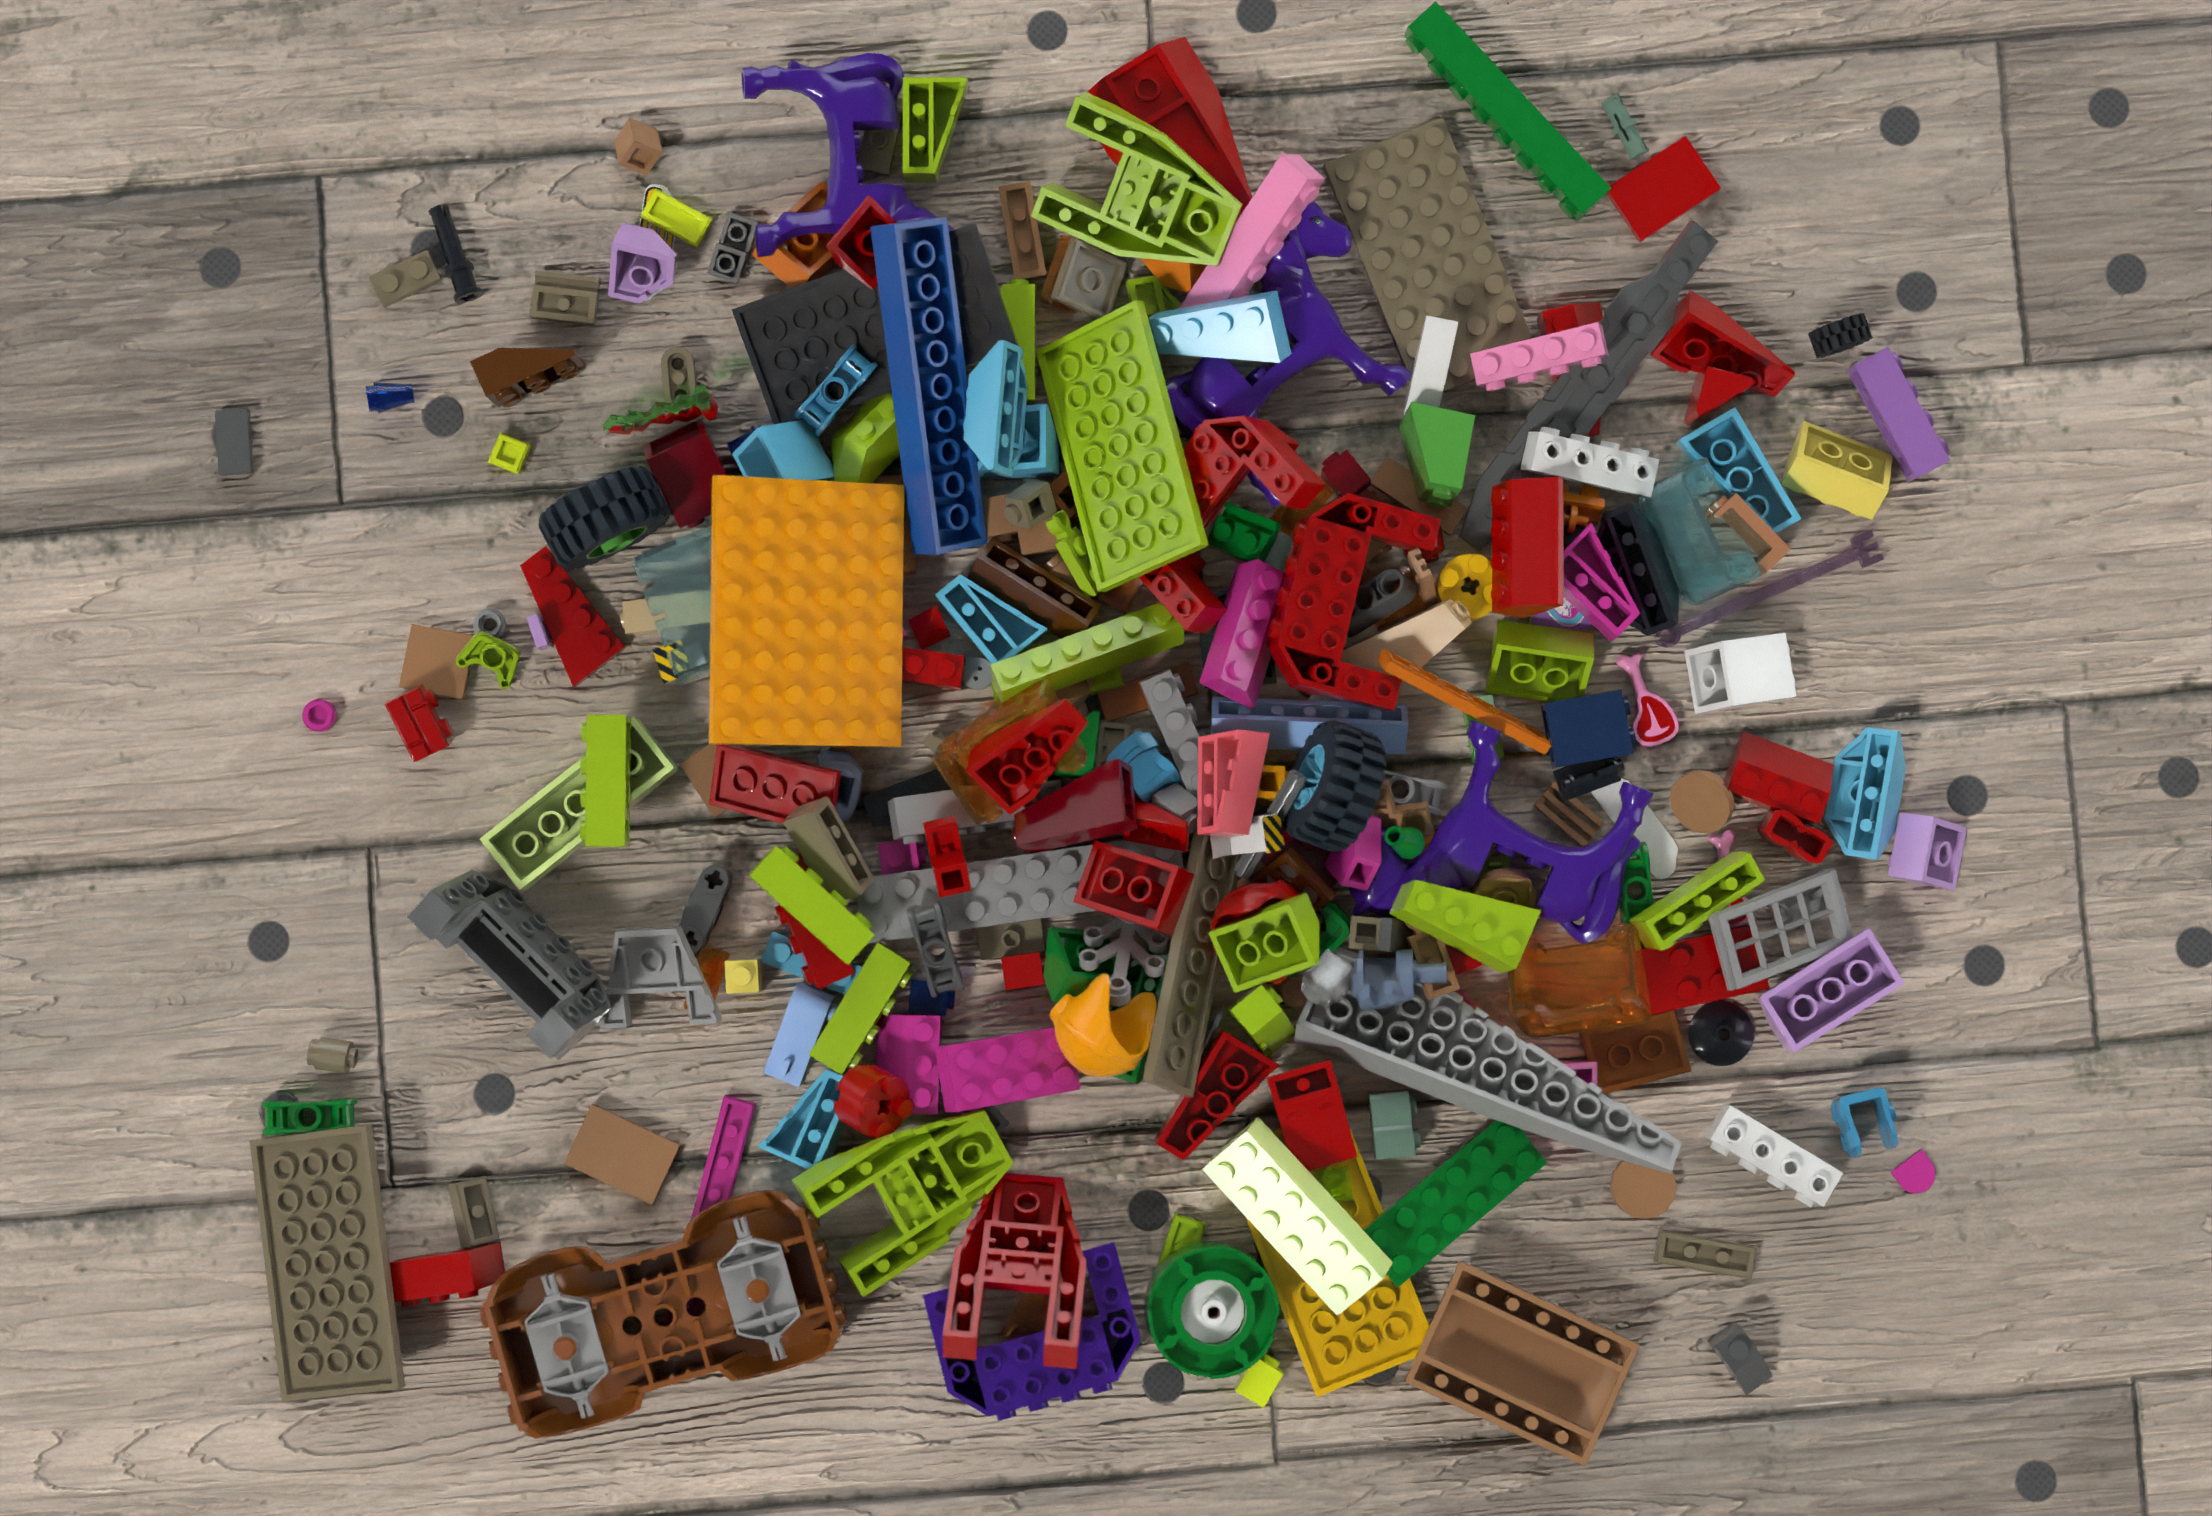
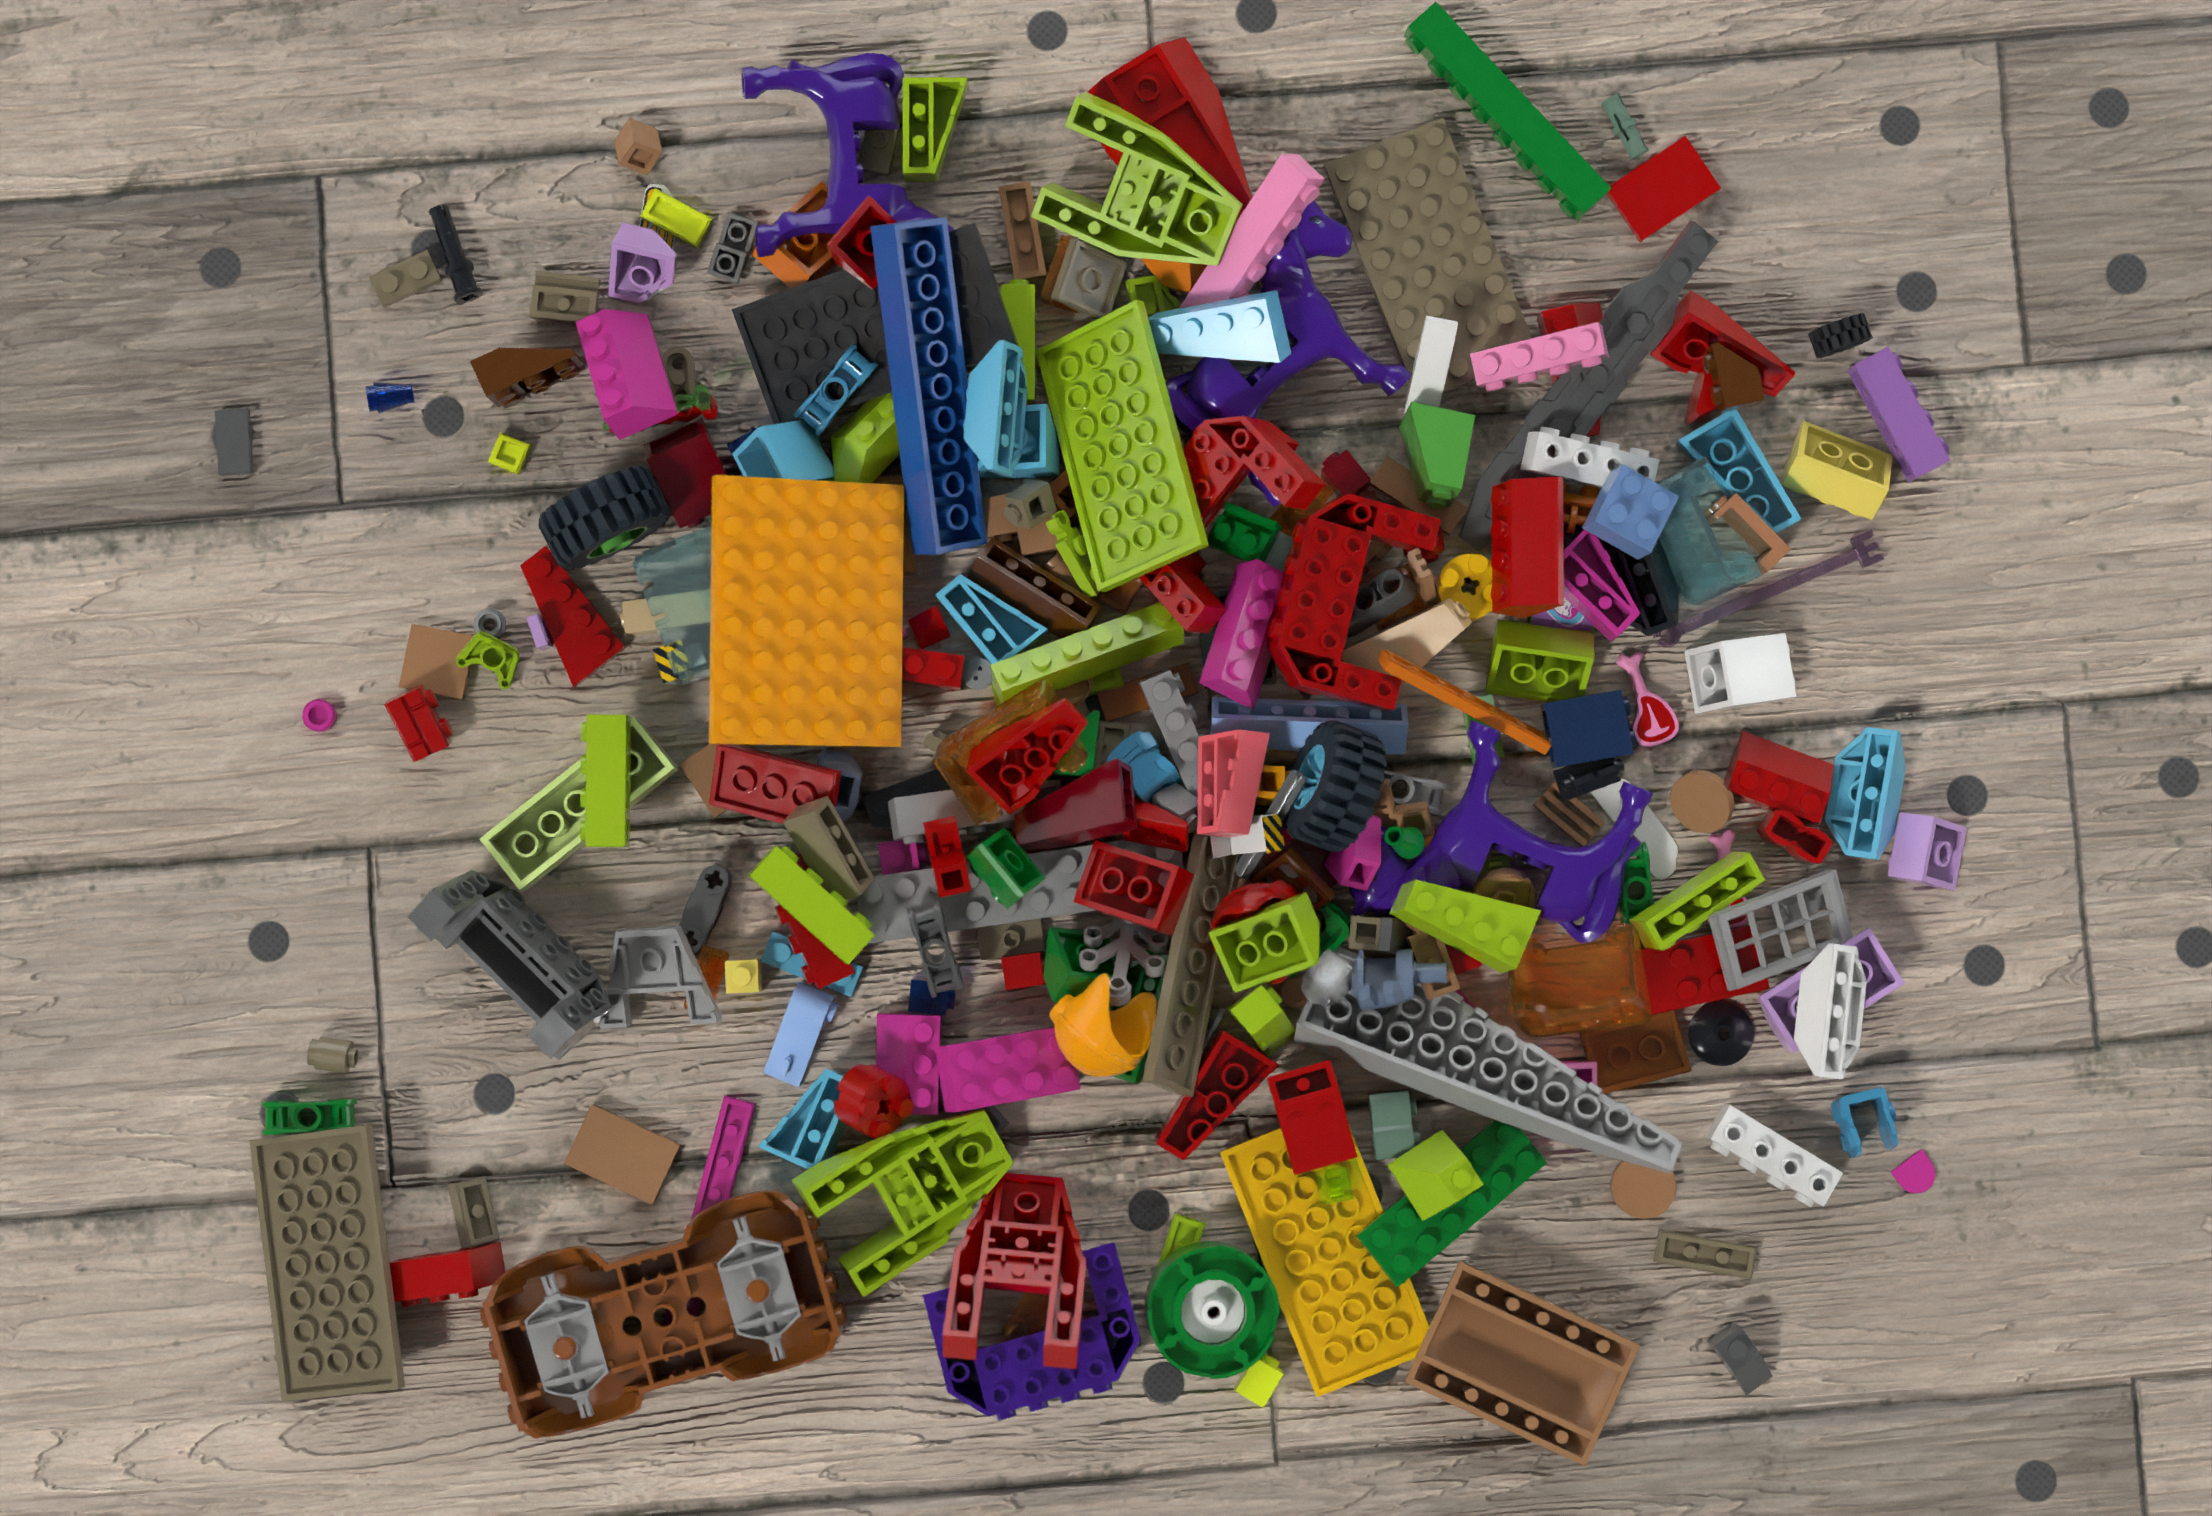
(626, 370): none -> dark pink slope
(862, 1008): lime brick -> none
(1004, 868): none -> green slope
(1298, 1216): yellowish green brick -> none
(1434, 1175): none -> lime slope
(1630, 512): none -> medium blue brick
(1734, 379): none -> reddish brown slope
(1831, 1010): none -> white wedge

